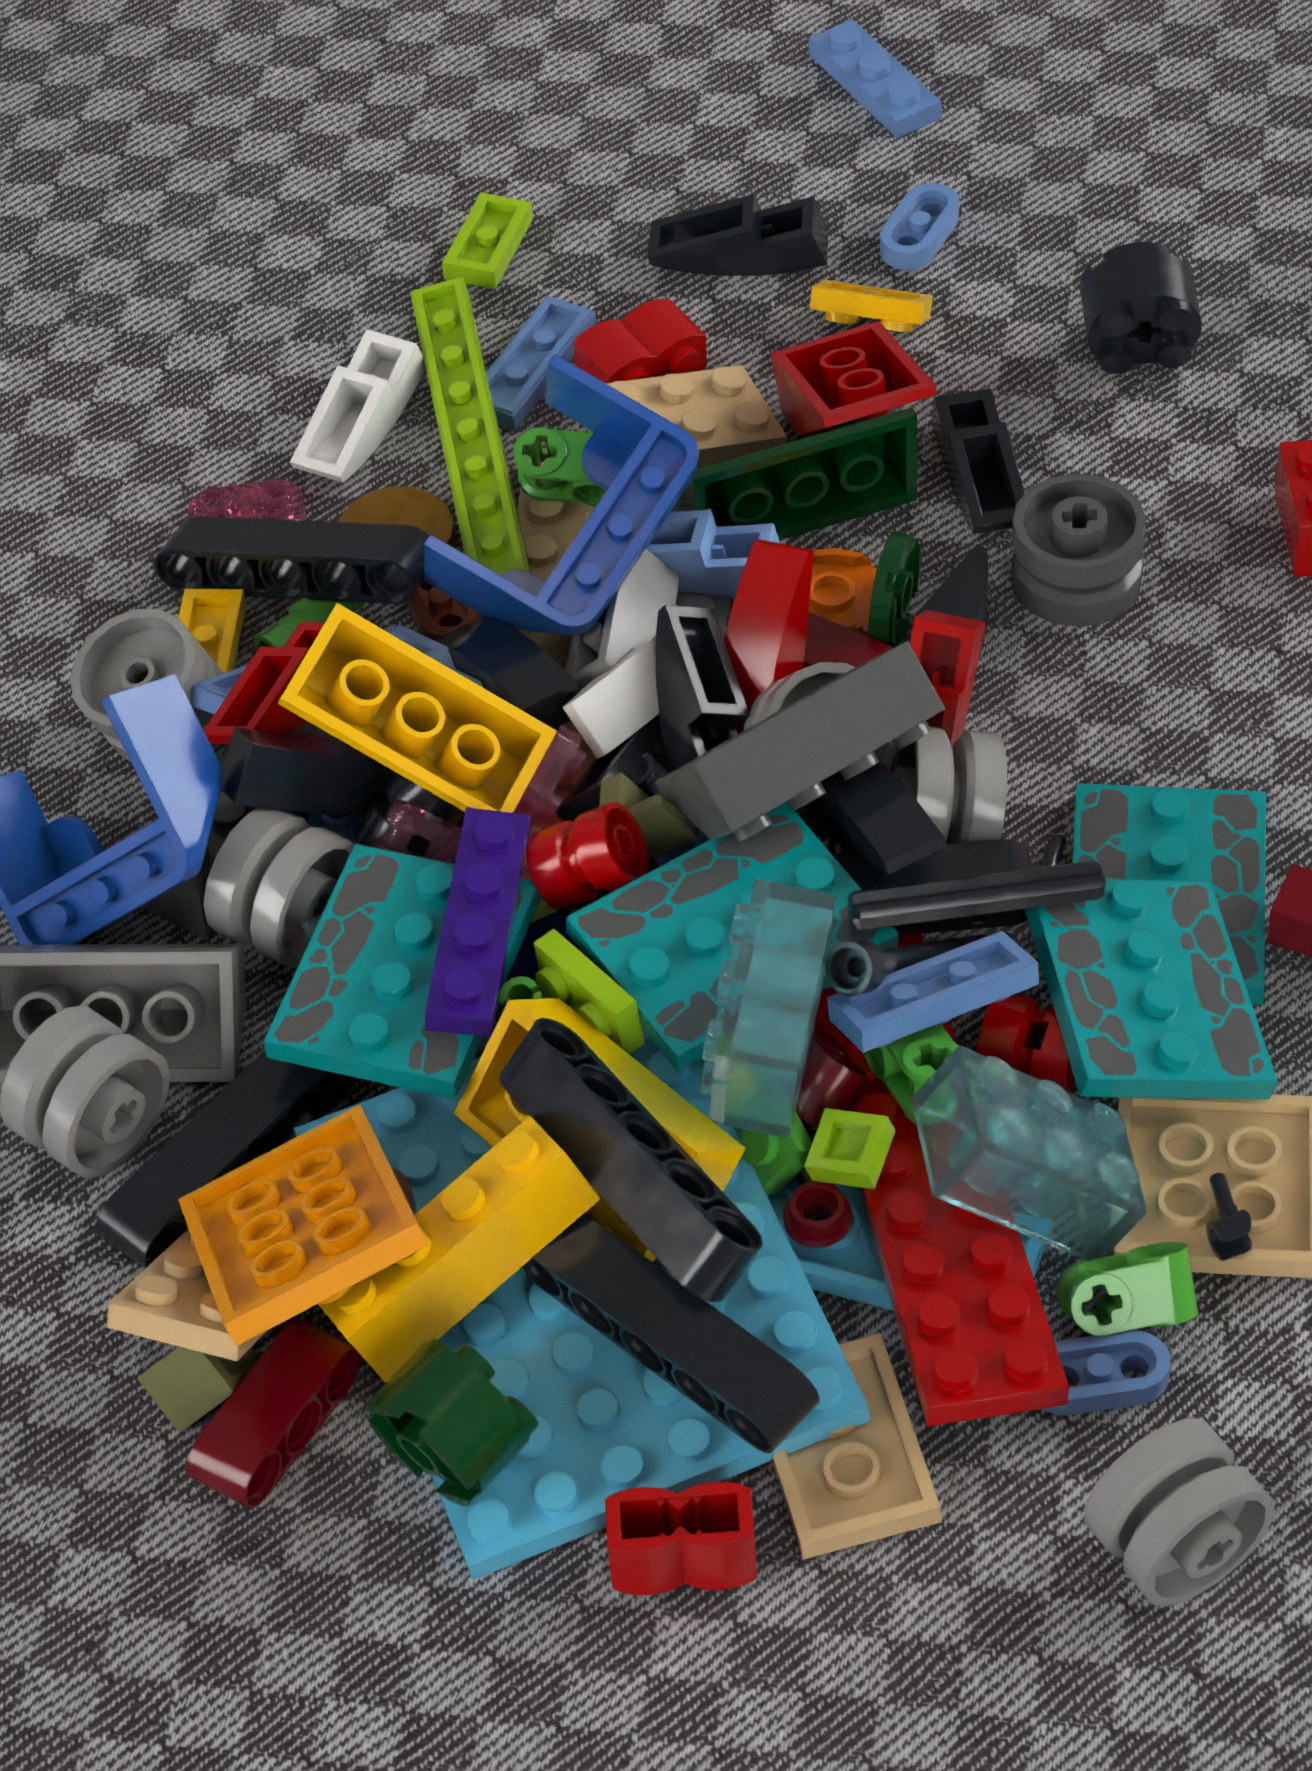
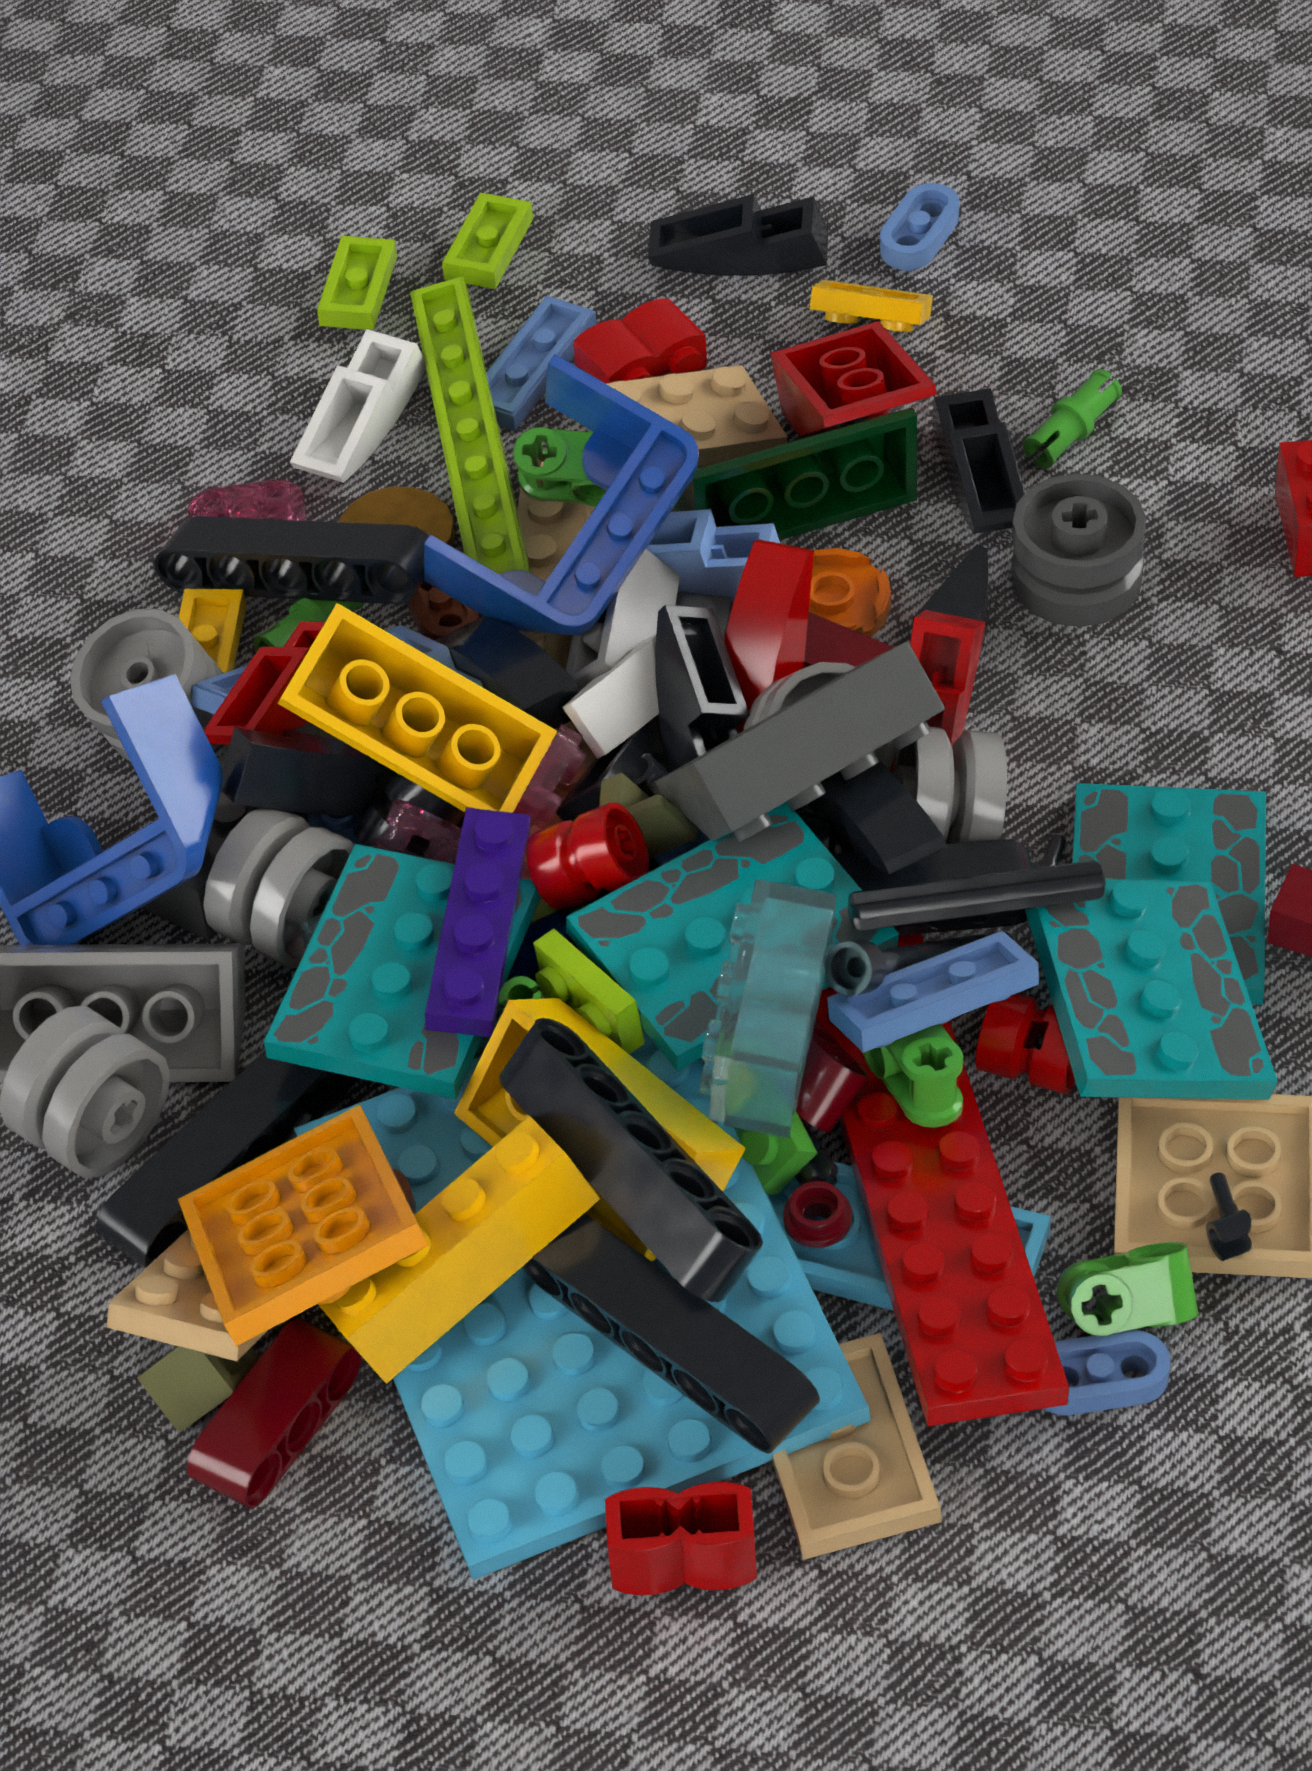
(357, 283): none -> lime plate
(450, 1420): dark green brick -> none
(849, 1148): lime plate -> none
(875, 78): medium blue plate -> none
(893, 587): dark green tile -> none
(1028, 1154): clear light blue brick -> none
(1072, 418): none -> bright green pin
(1140, 307): black brick -> none
(1178, 1511): light grey wheel -> none

